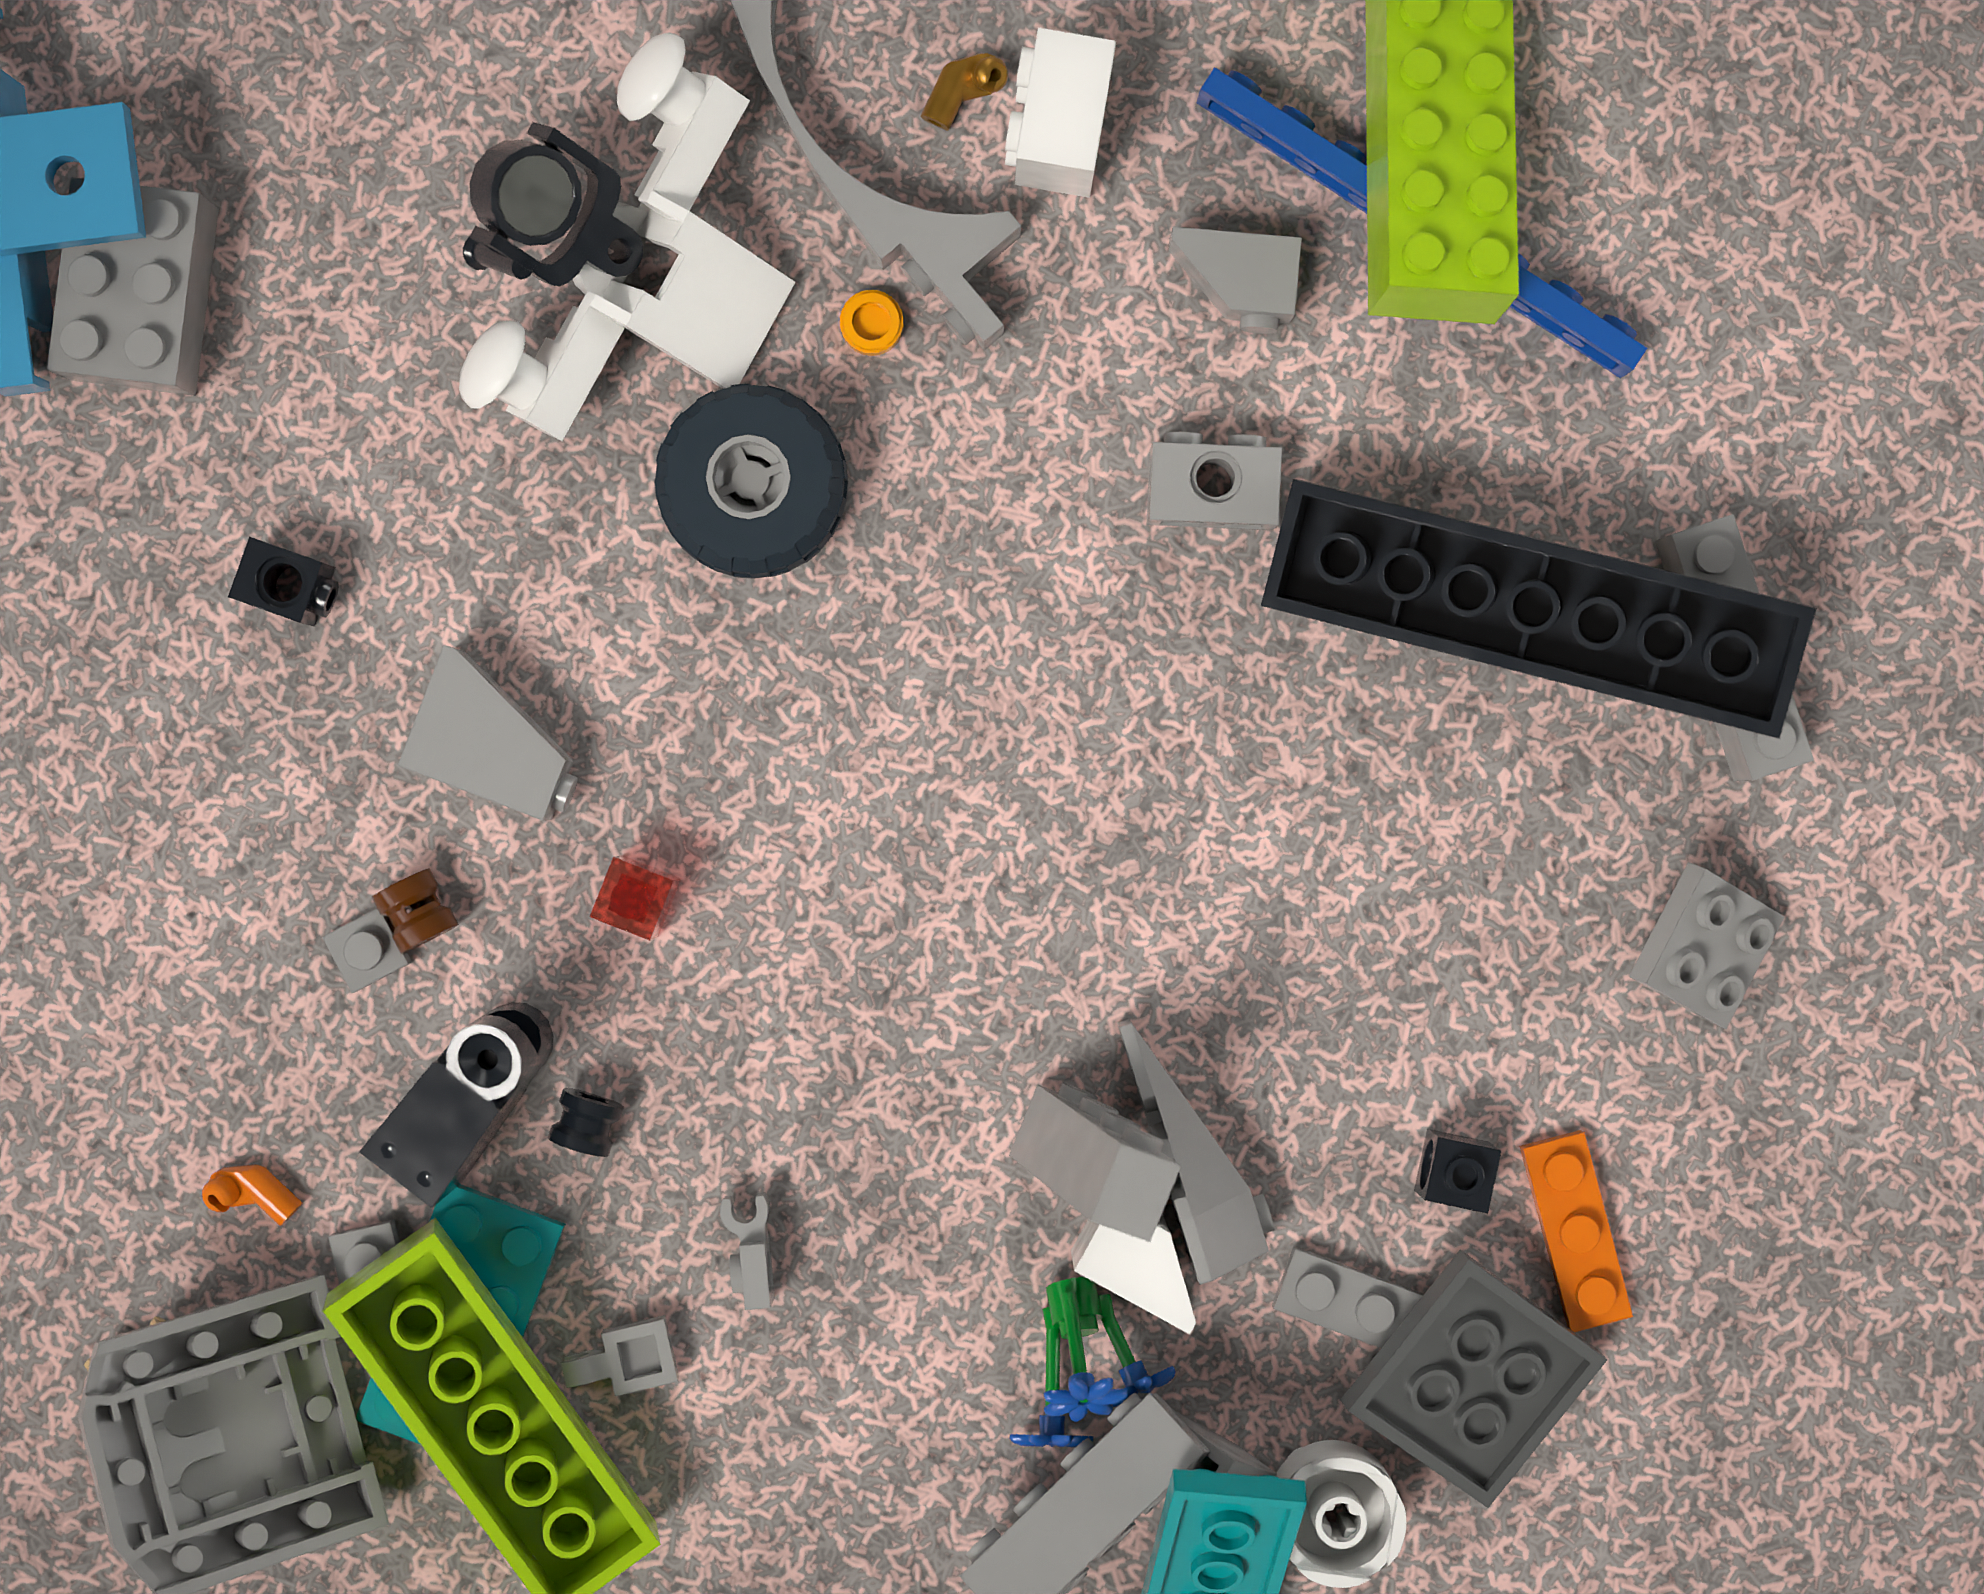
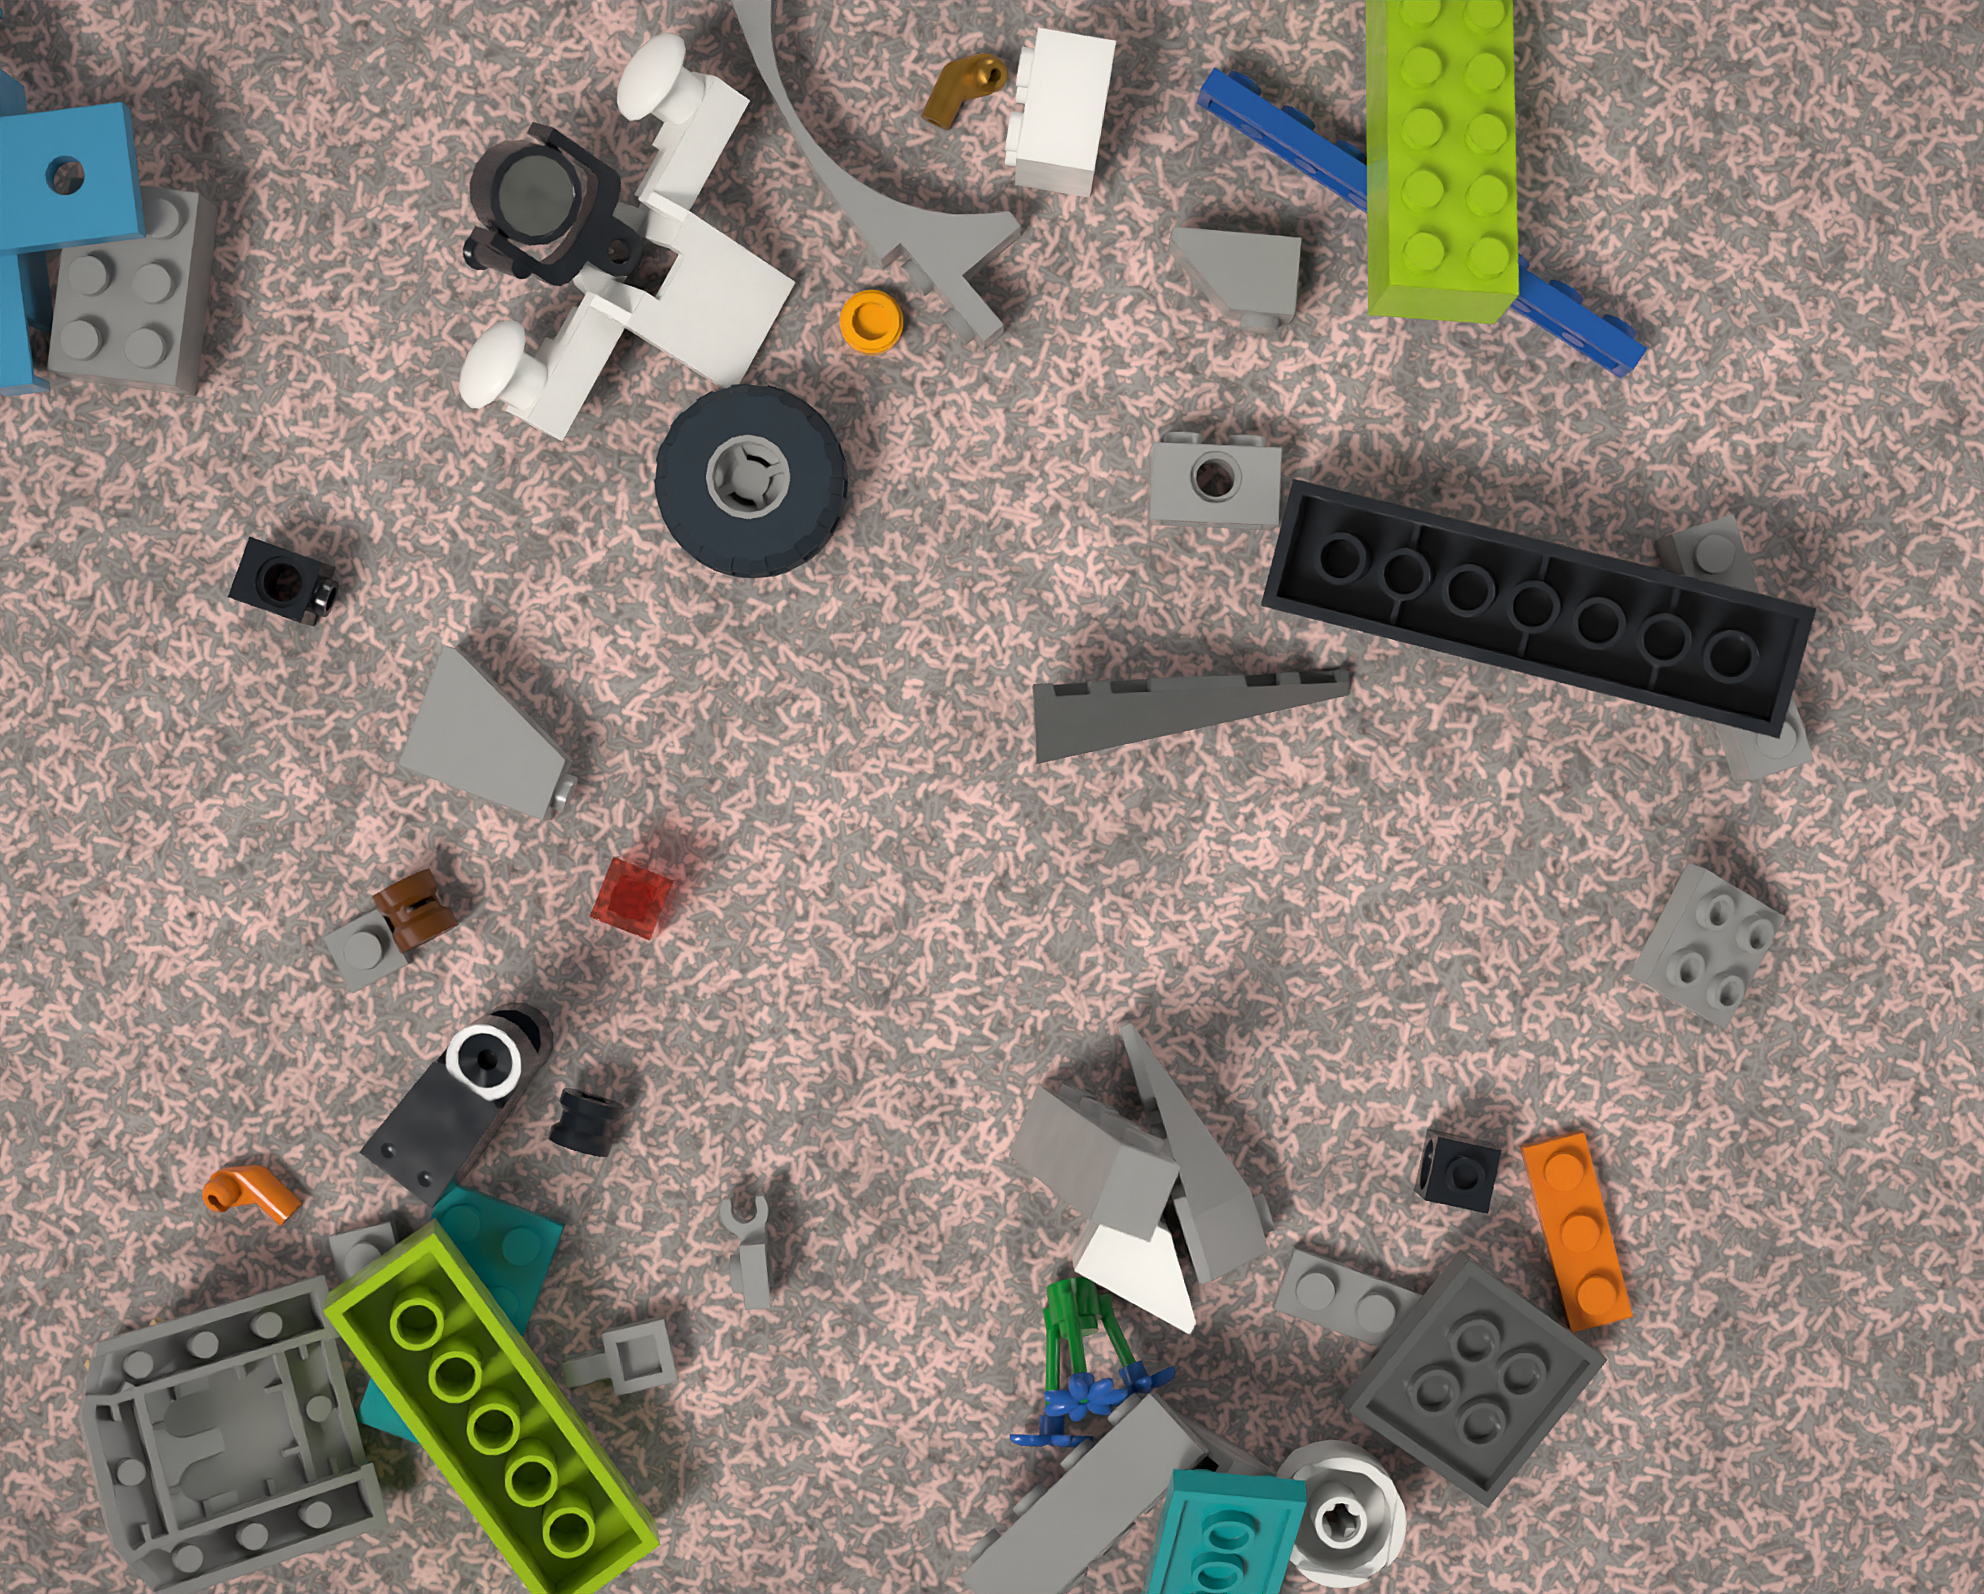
(1117, 713): none -> dark grey wedge

